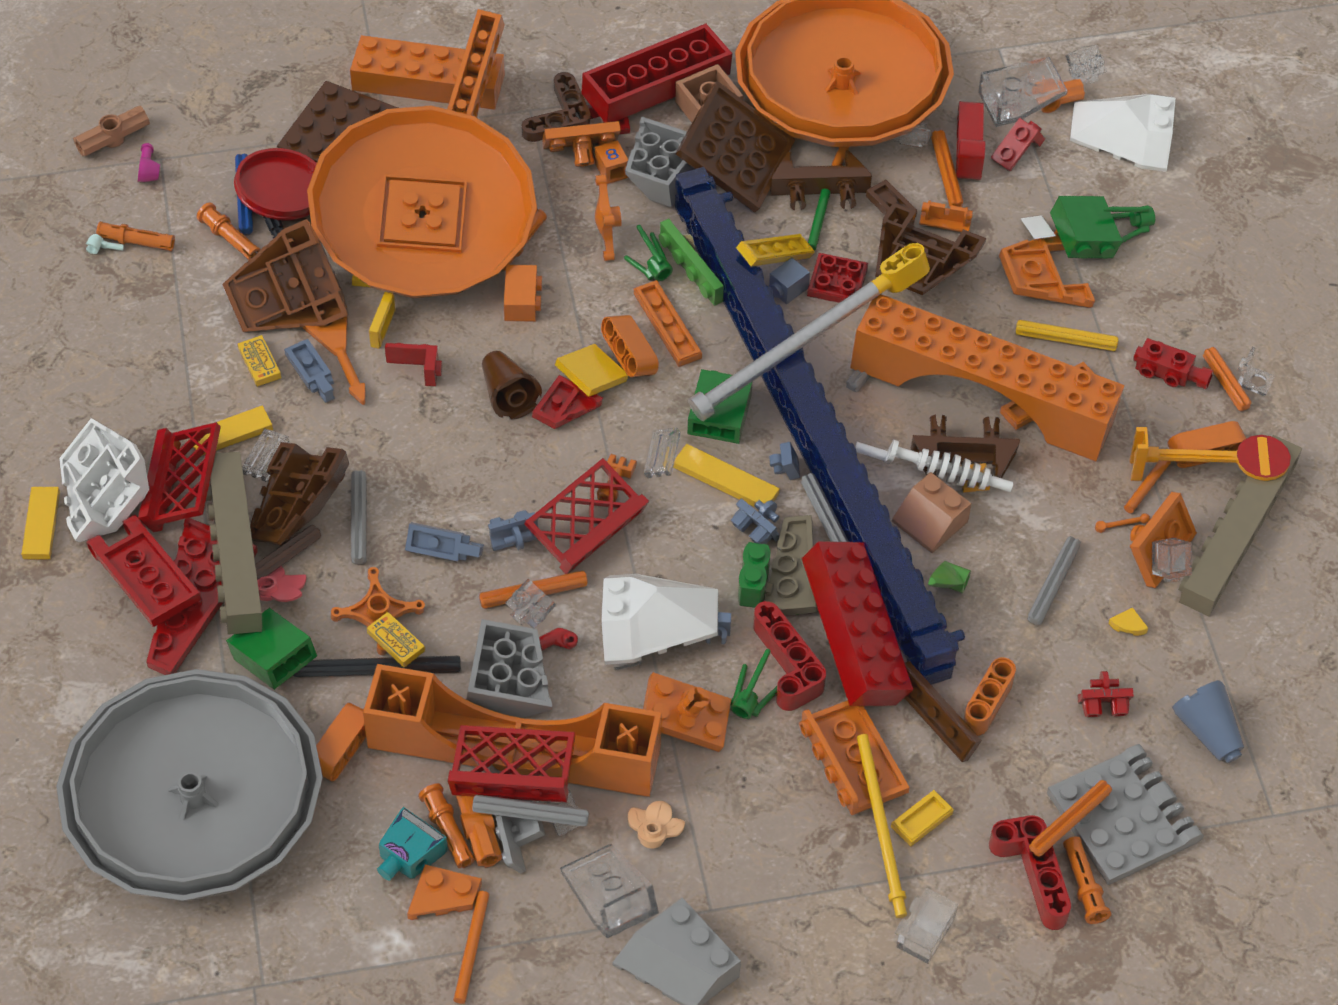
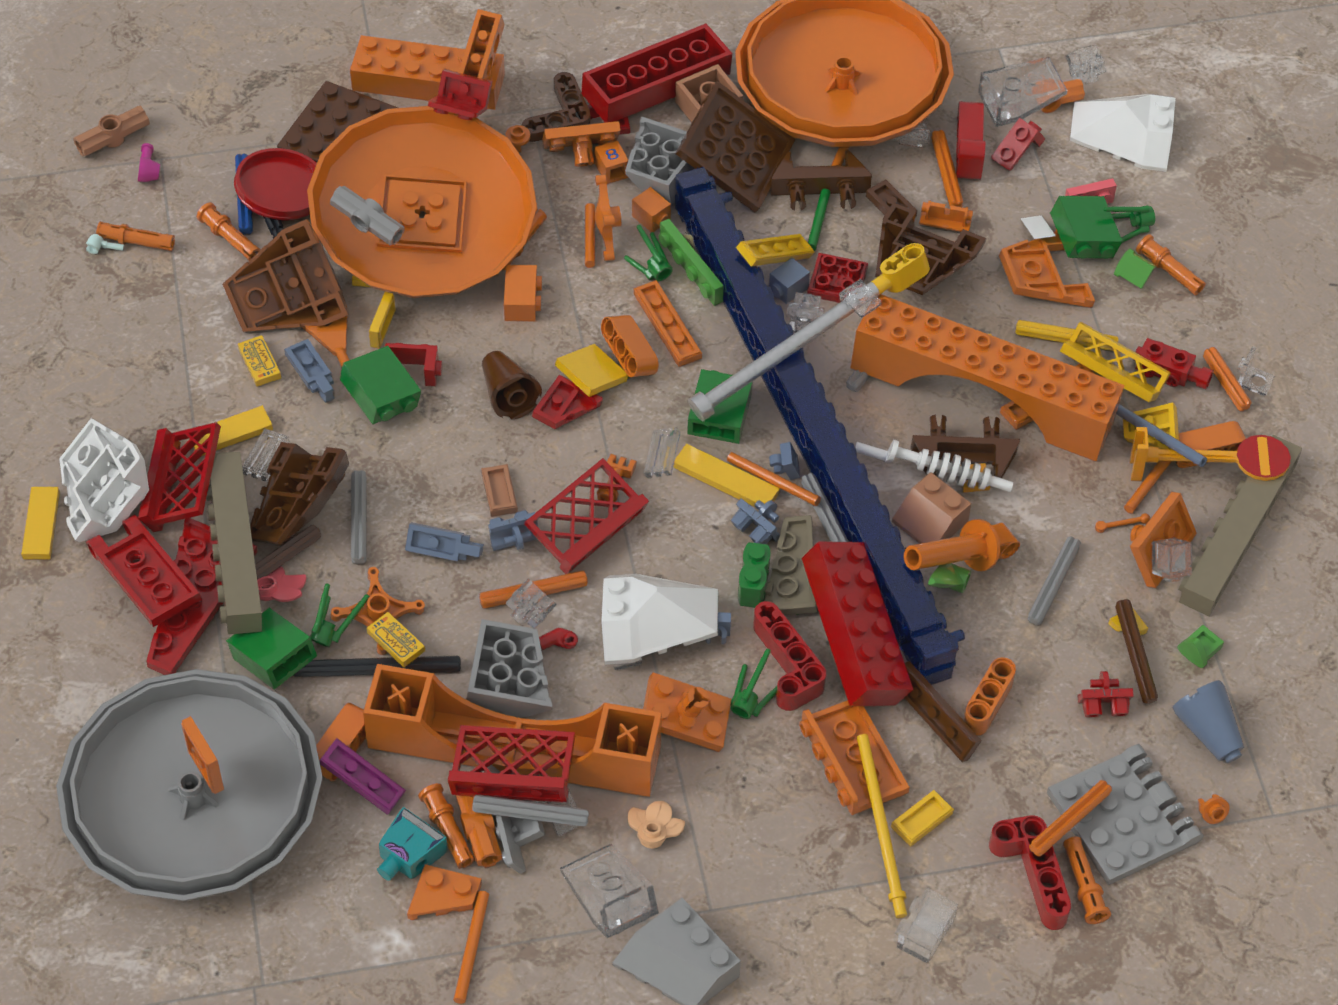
(202, 755): none -> orange tile
(323, 631): none -> green plant
(362, 776): none -> magenta tile
(367, 215): none -> light grey piece
(380, 385): none -> green brick
(461, 95): none -> red bracket
(499, 490): none -> nougat tile
(518, 136): none -> orange plate
(589, 235): none -> orange bar
(650, 209): none -> orange brick
(774, 479): none -> orange bar
(804, 310): none -> clear brick
(860, 298): none -> clear bracket
(977, 545): none -> orange piece
(1102, 188): none -> coral plate
(1111, 371): none -> yellow fence
(1134, 268): none -> bright green tile
(1136, 651): none -> reddish brown axle
(1160, 416): none -> yellow wing
(1162, 258): none -> orange pin
(1162, 436): none -> sand blue piece
(1200, 646): none -> bright green tile
(1214, 809): none -> orange plate

